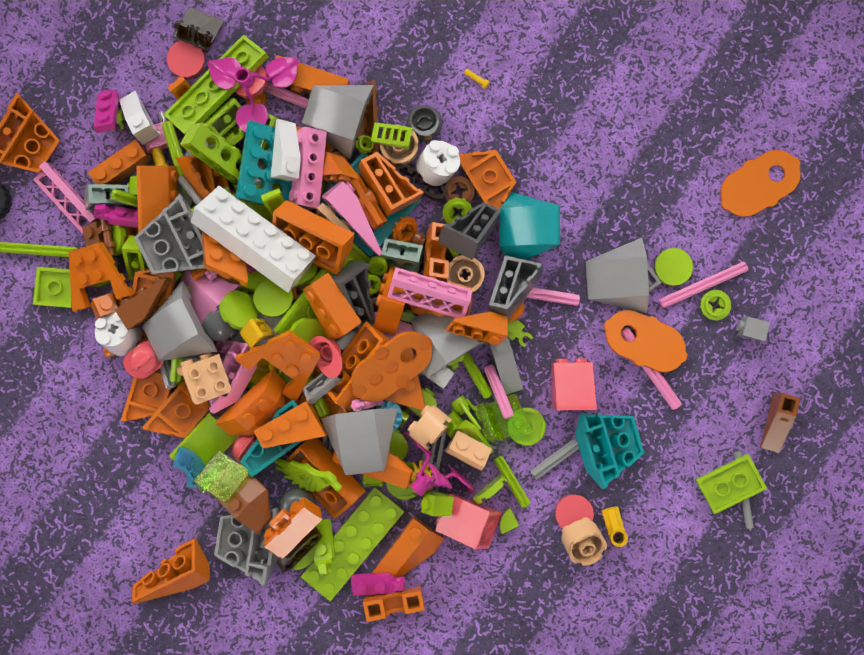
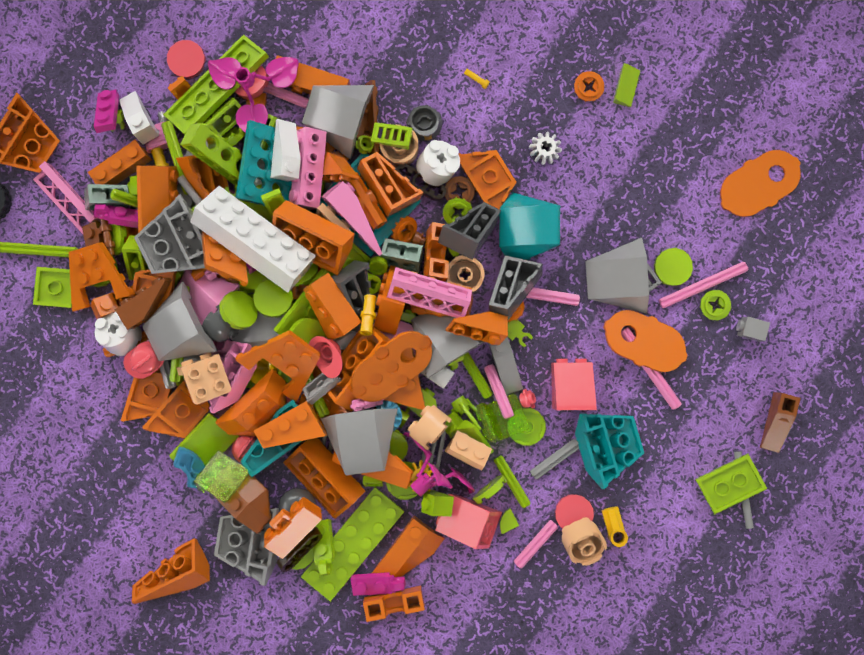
(198, 28): hinge -> none
(256, 331): yellow slope -> none
(307, 476): lime animal -> none
(368, 315): none -> yellow pin
(527, 399): none -> coral plate
(535, 544): none -> bright pink axle
(547, 142): none -> white gear
(589, 77): none -> orange gear
(626, 85): none -> lime slope

